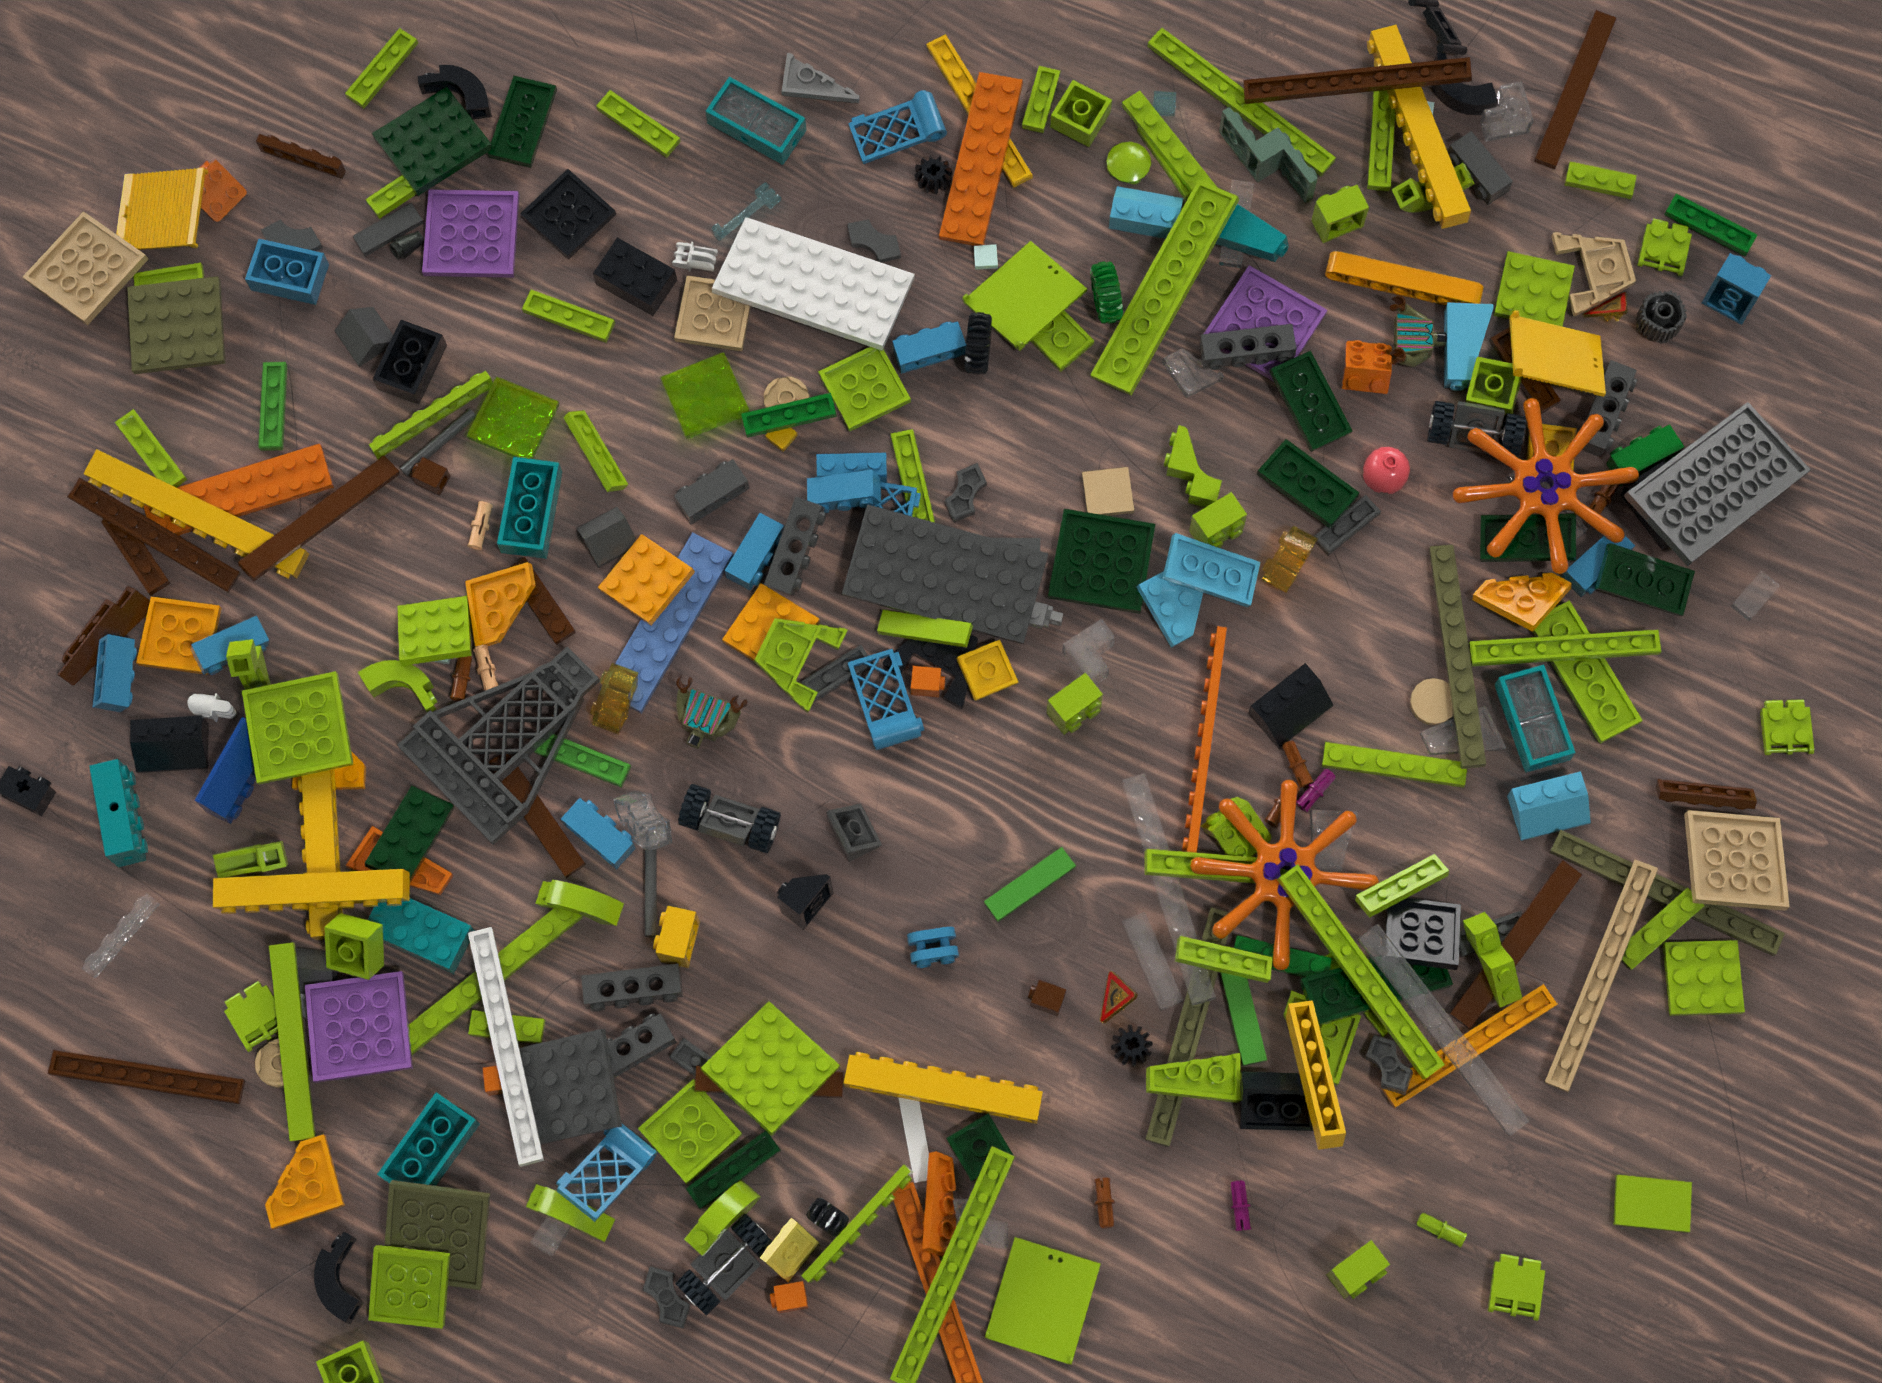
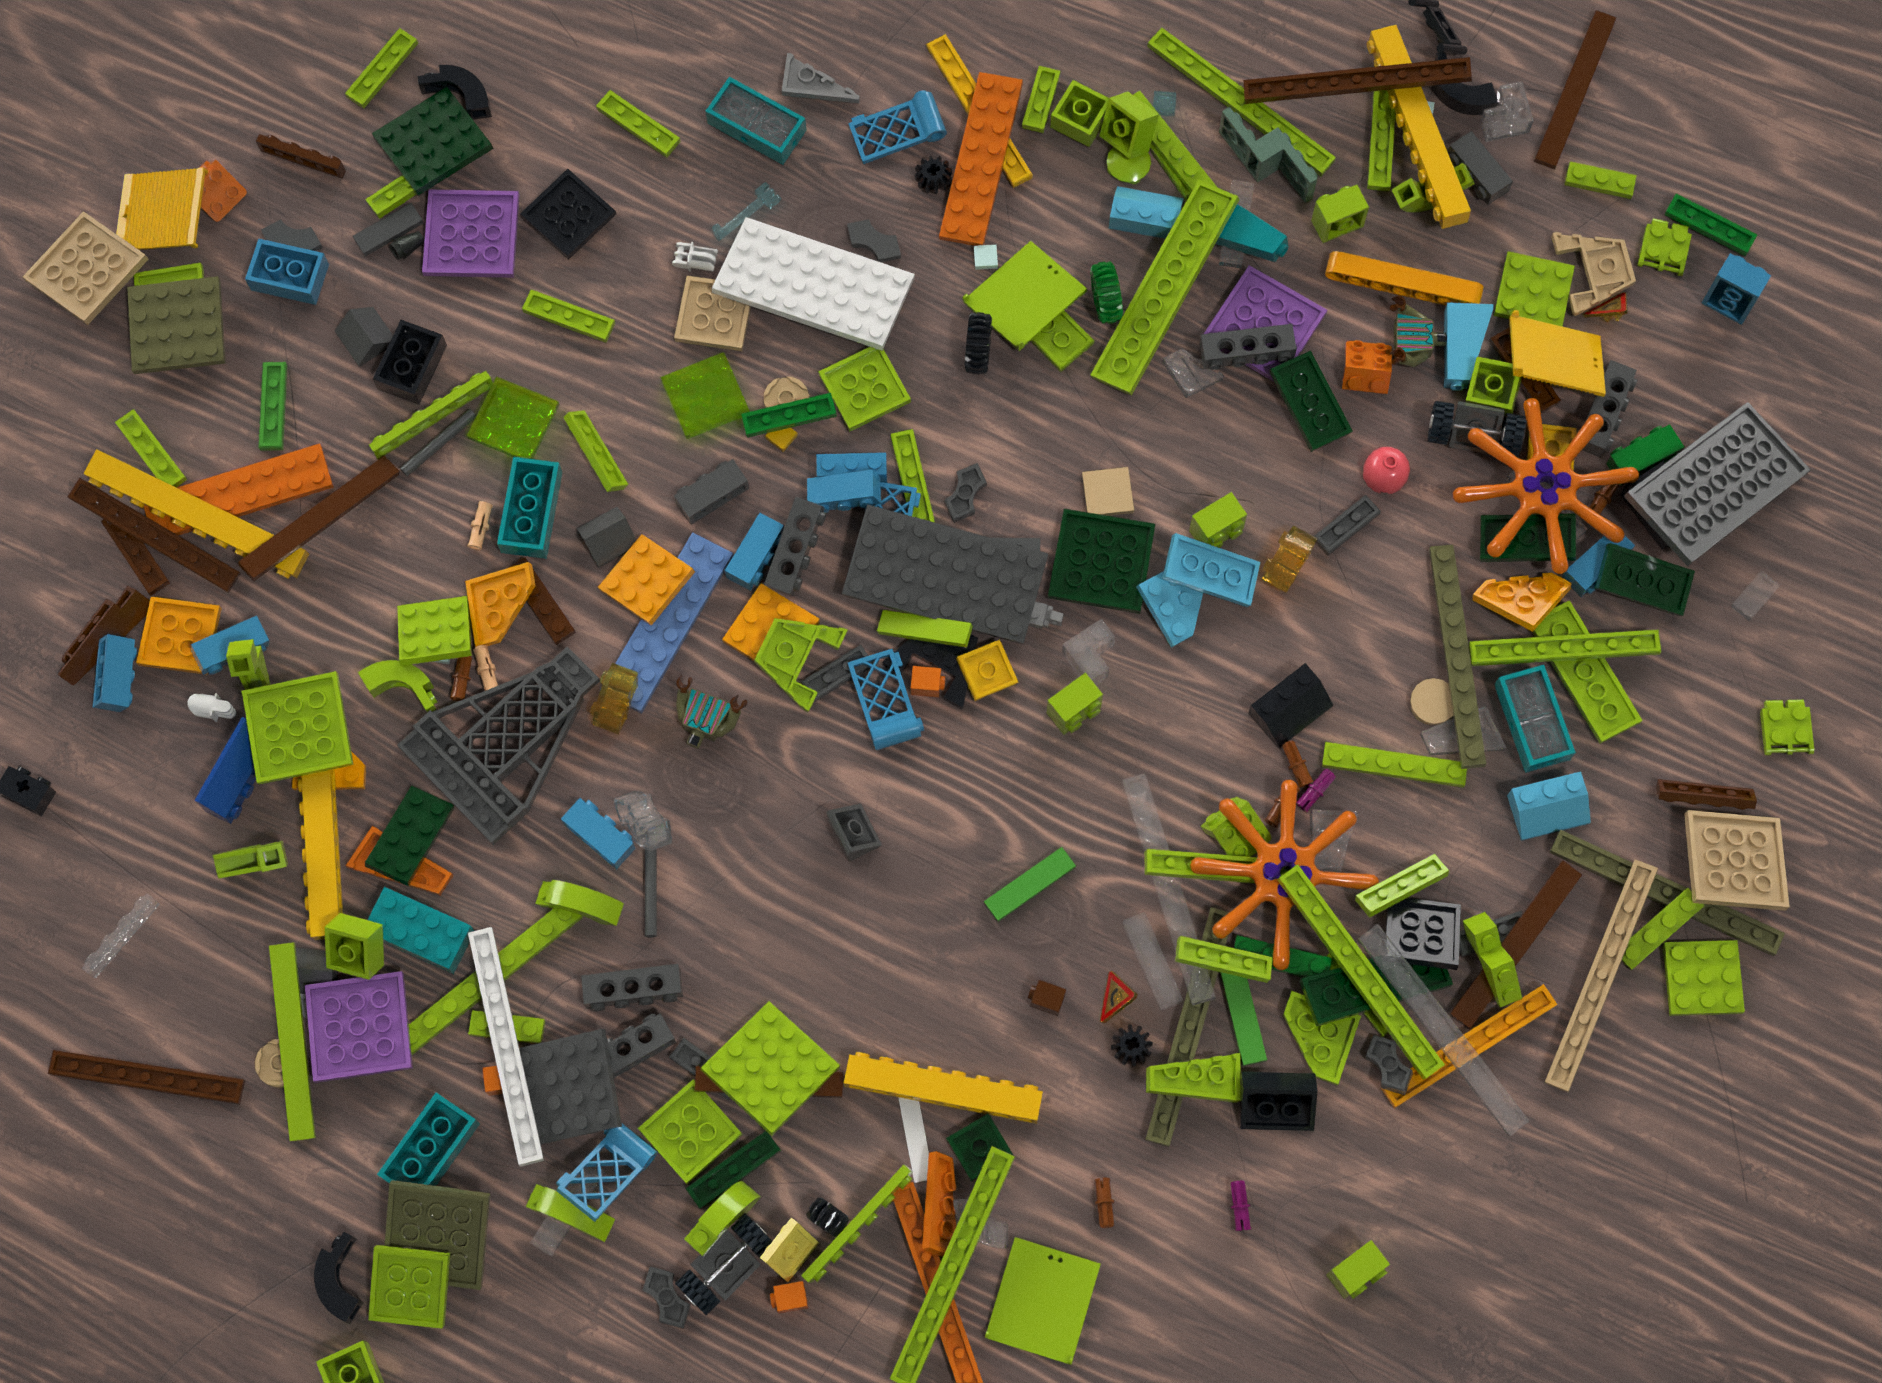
(118, 813): teal brick -> none
(169, 743): black slope -> none
(253, 1015): lime plate -> none
(306, 1185): light orange plate -> none
(311, 890): yellow brick -> none
(430, 476): reddish brown brick -> none
(522, 121): dark green plate -> none
(542, 822): reddish brown tile -> none
(587, 761): bright green tile -> none
(635, 276): black brick -> none
(676, 936): yellow brick -> none
(729, 819): plate -> none
(804, 898): black slope -> none
(924, 957): dark azure brick -> none
(929, 346): dark azure brick -> none
(1129, 125): none -> lime brick
(1183, 464): lime arch -> none
(1205, 731): orange plate -> none
(1308, 483): dark green plate -> none
(1315, 1075): yellow brick -> none
(1441, 1229): lime axle -> none
(1516, 1286): lime plate -> none
(1652, 1203): lime tile -> none
(1661, 316): dark grey brick -> none

